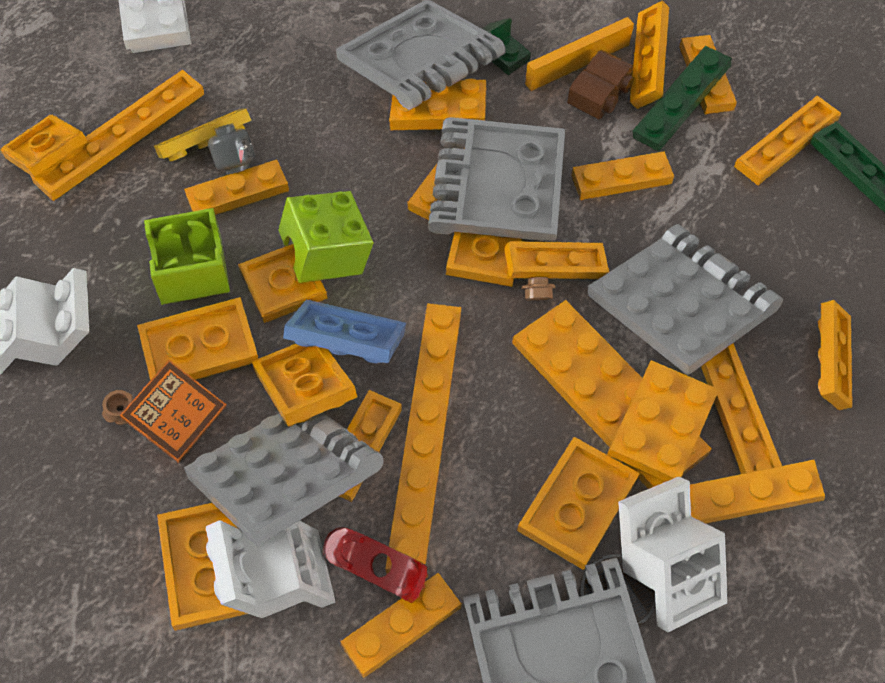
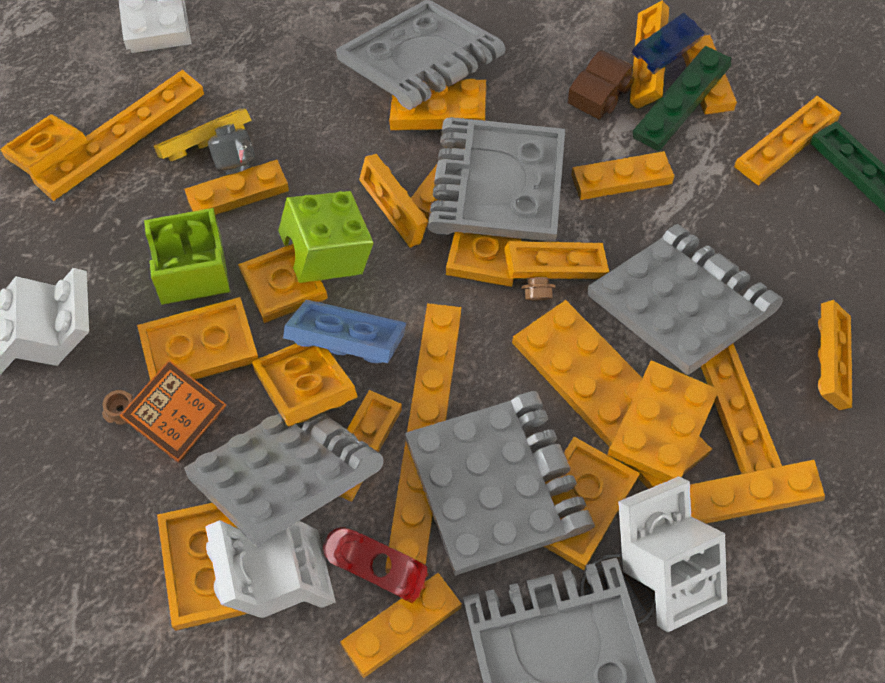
(393, 200): none -> light orange plate
(490, 485): none -> light grey hinge
(515, 53): dark green slope -> none
(578, 53): light orange tile -> none
(668, 42): none -> clear blue plate

